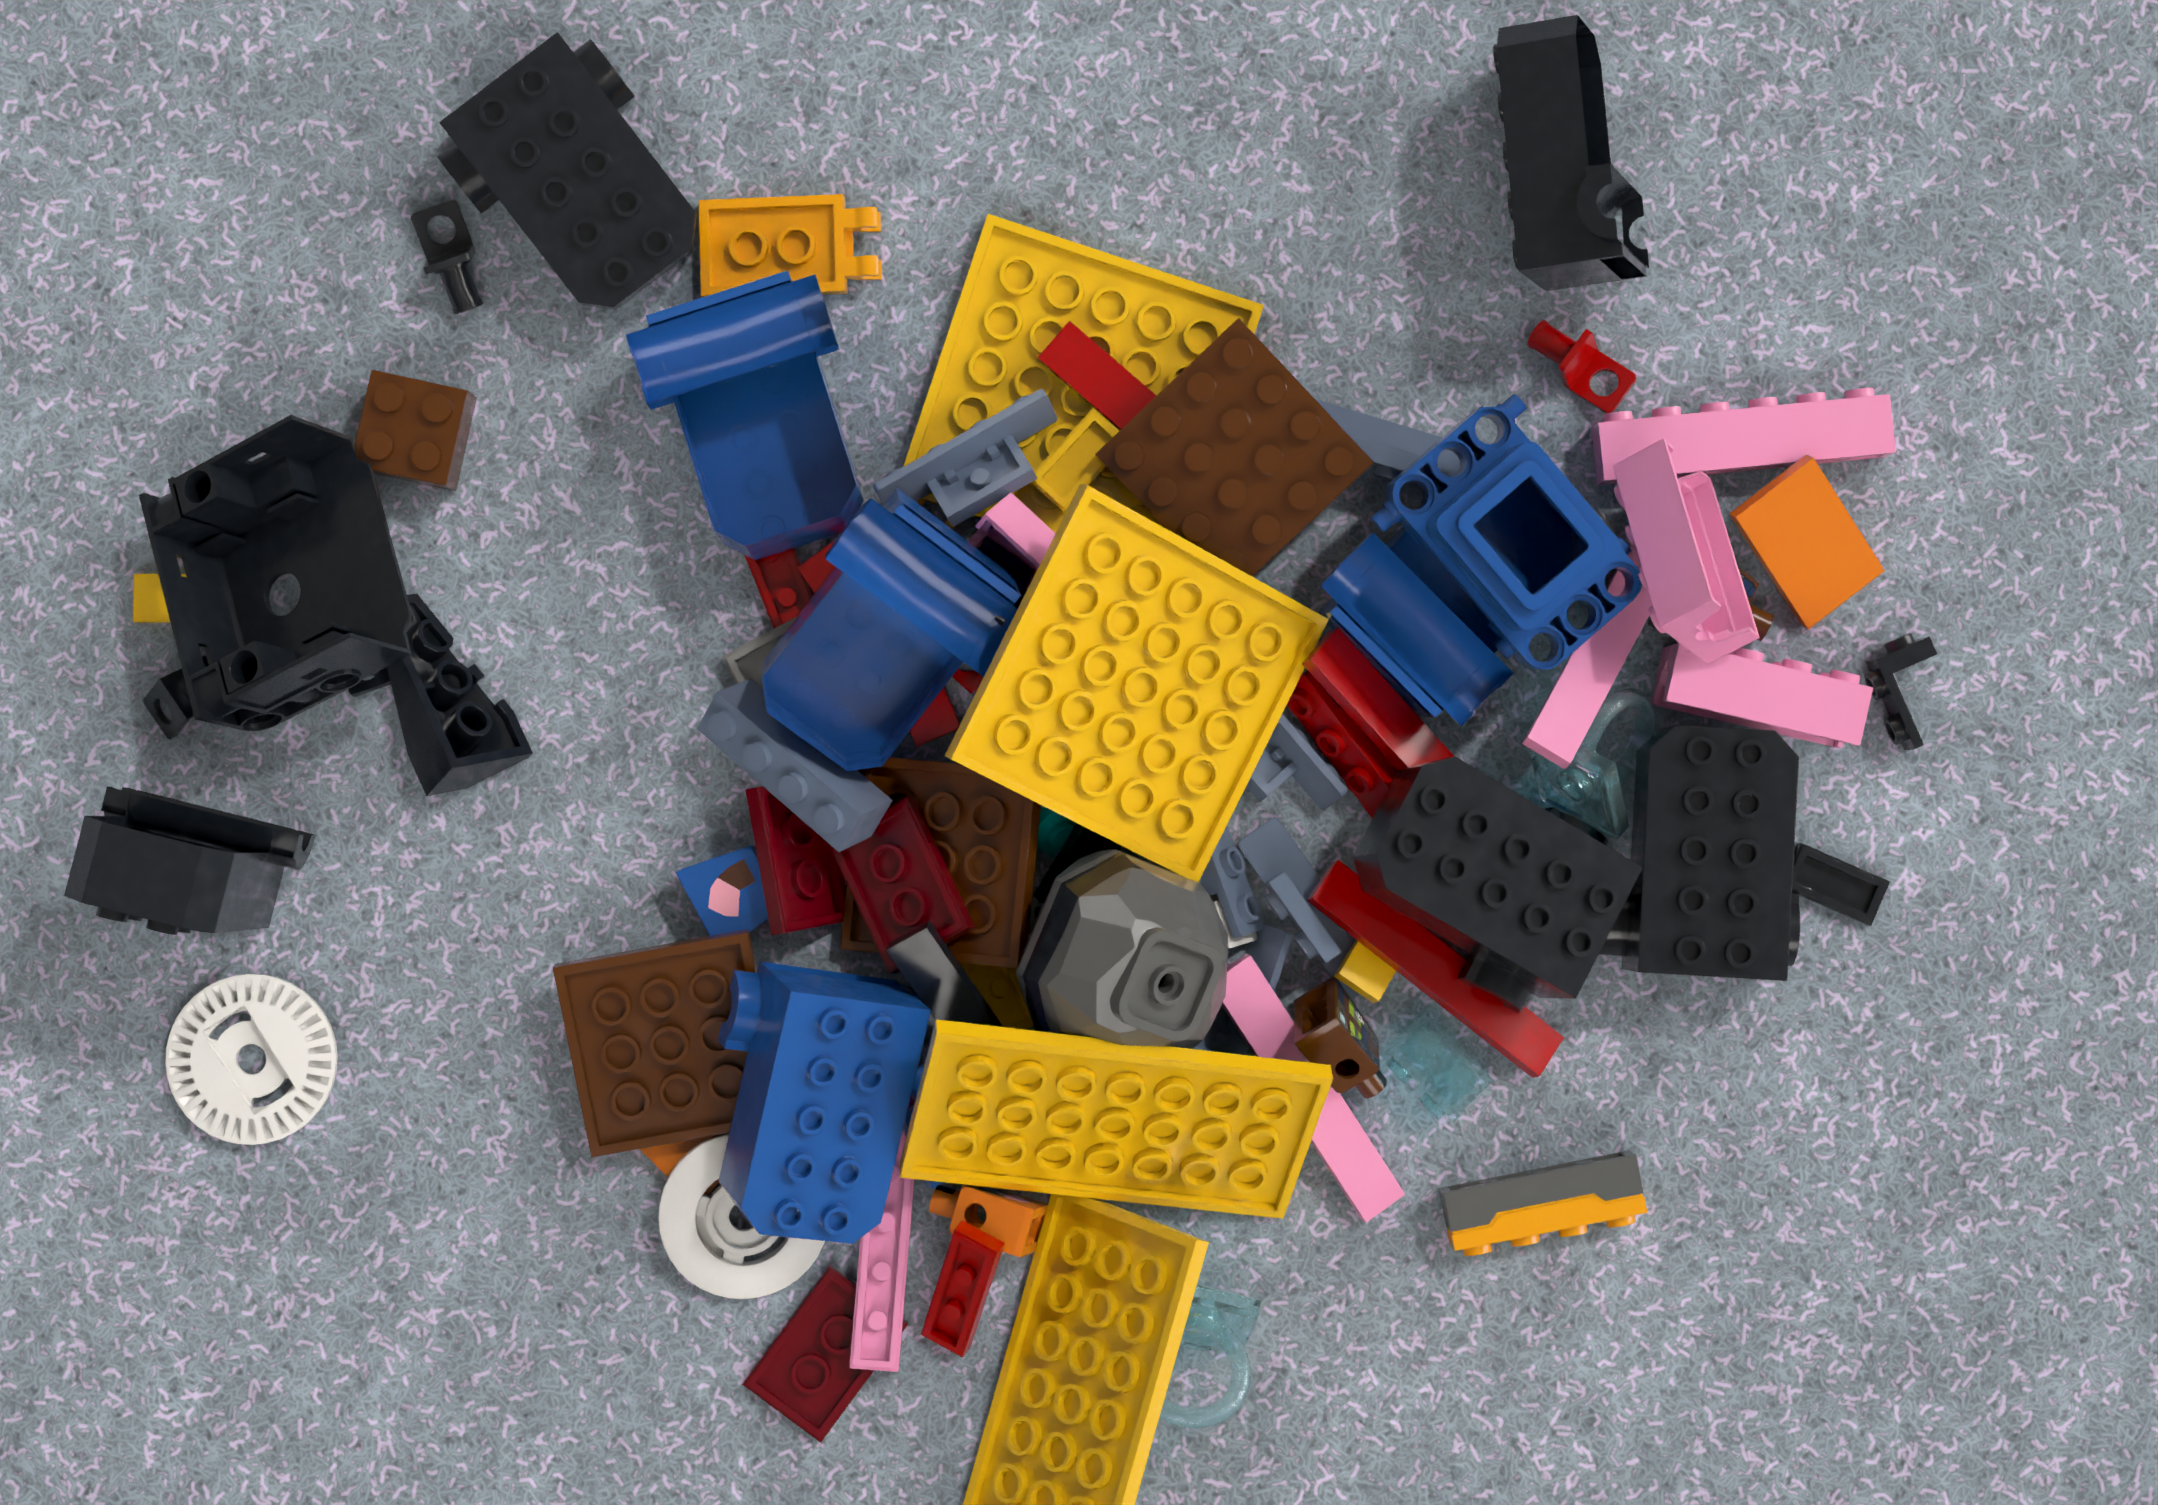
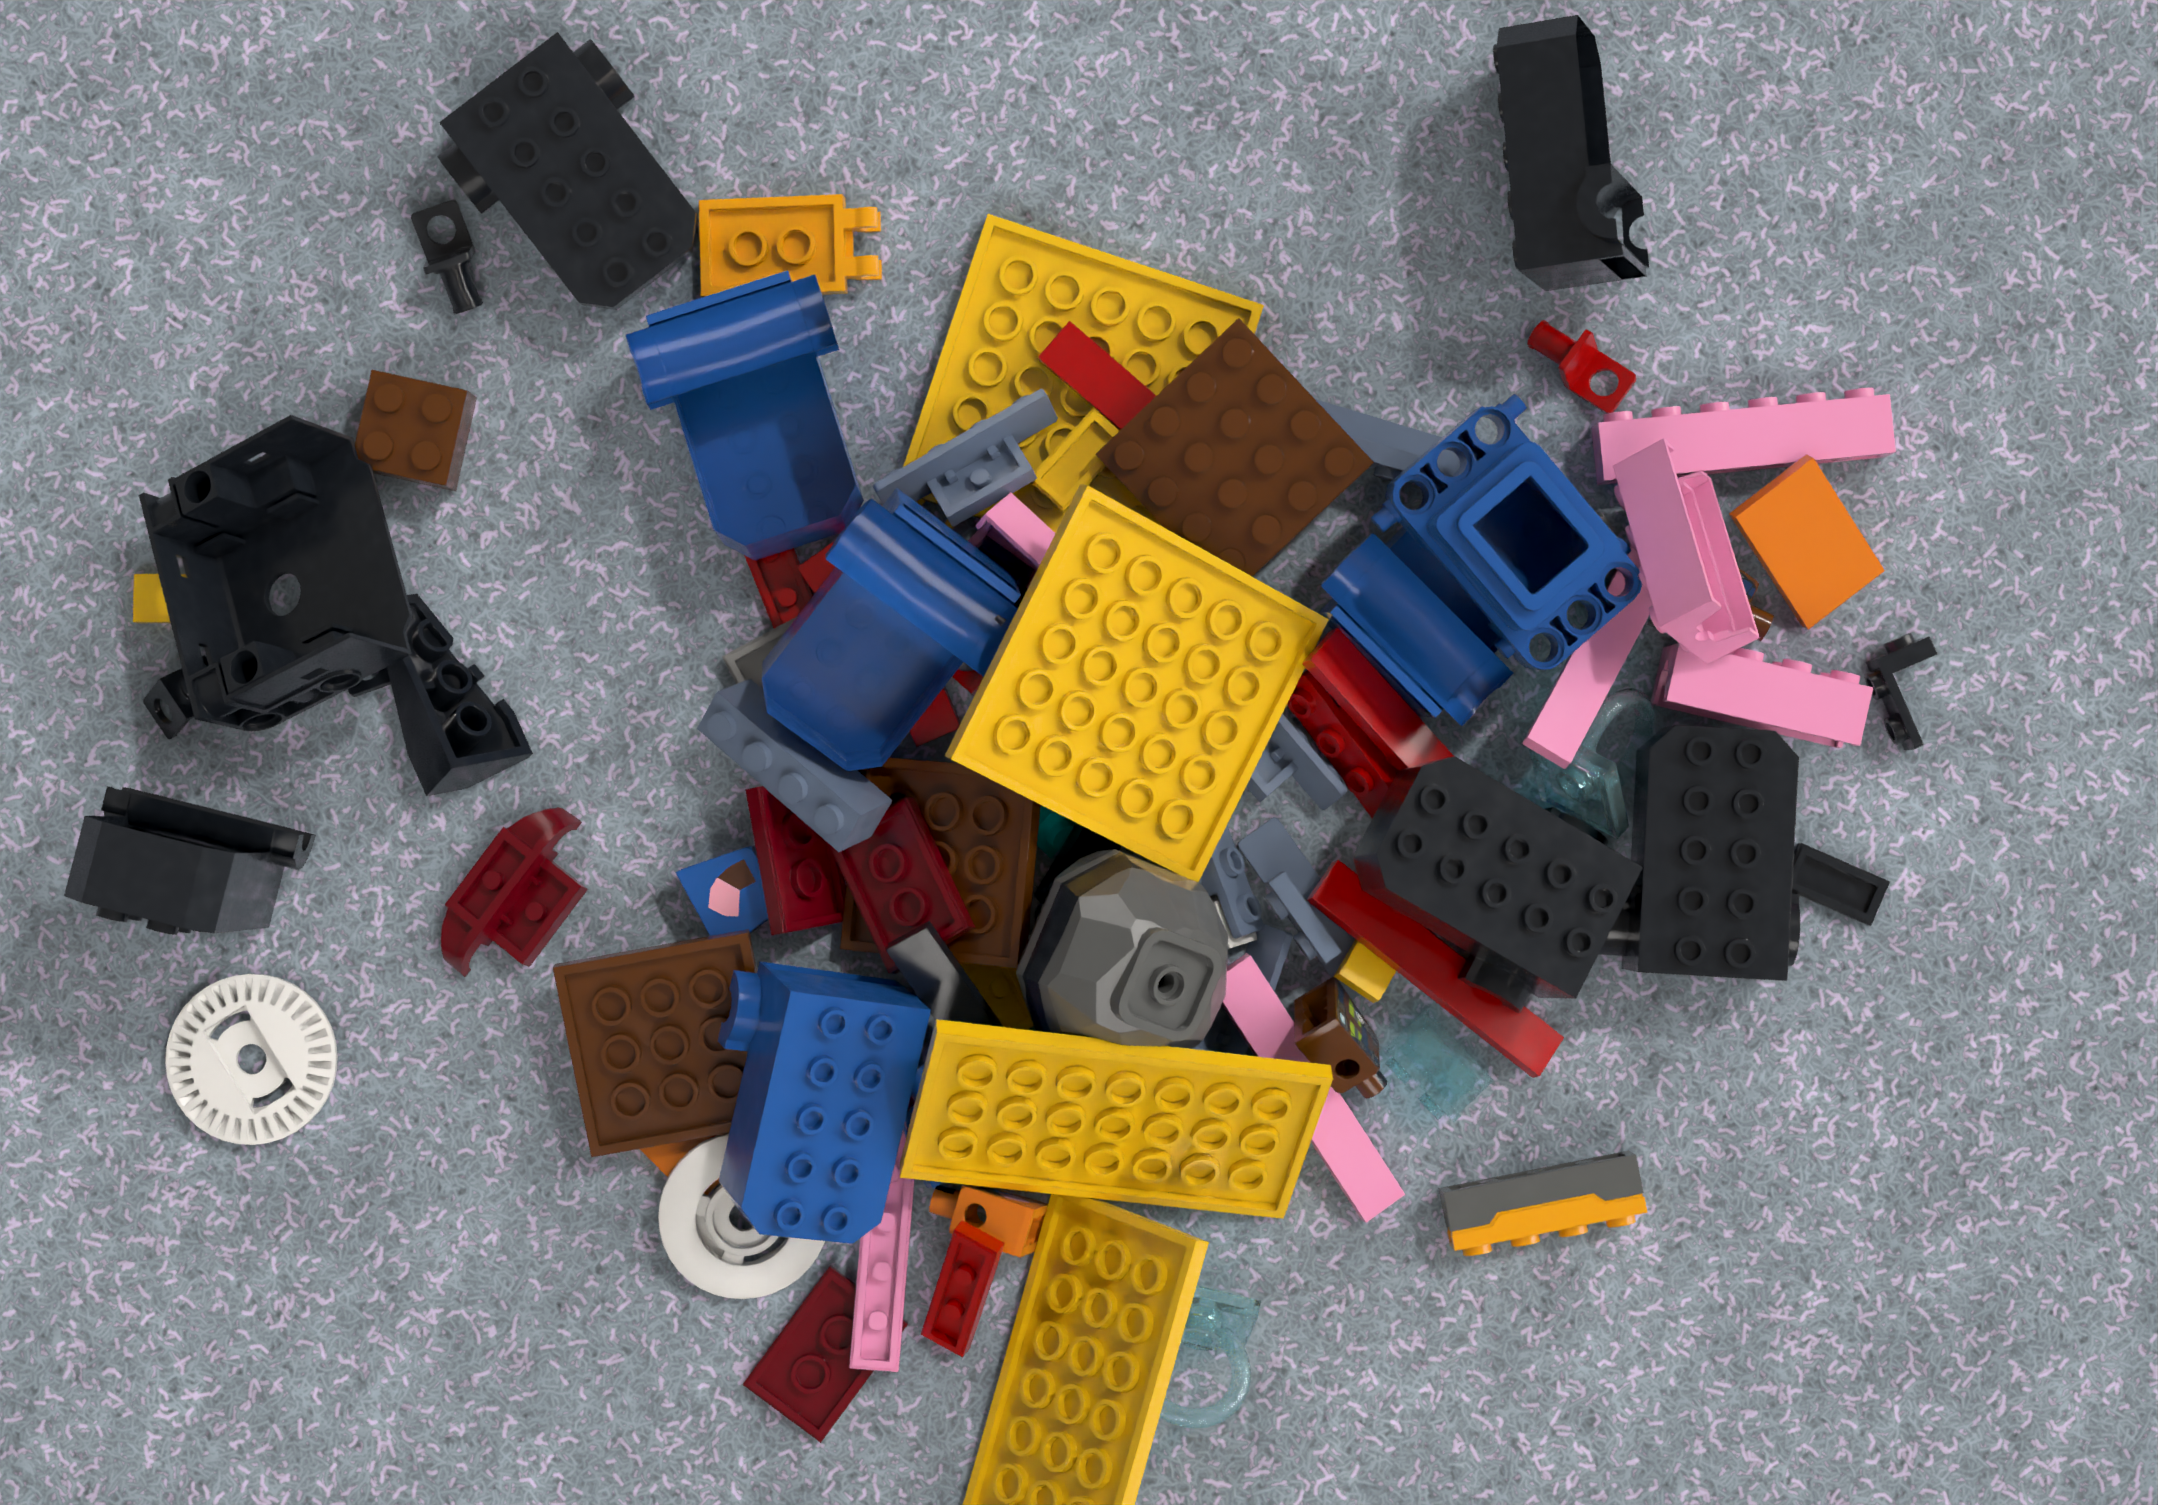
(513, 893): none -> dark red plate

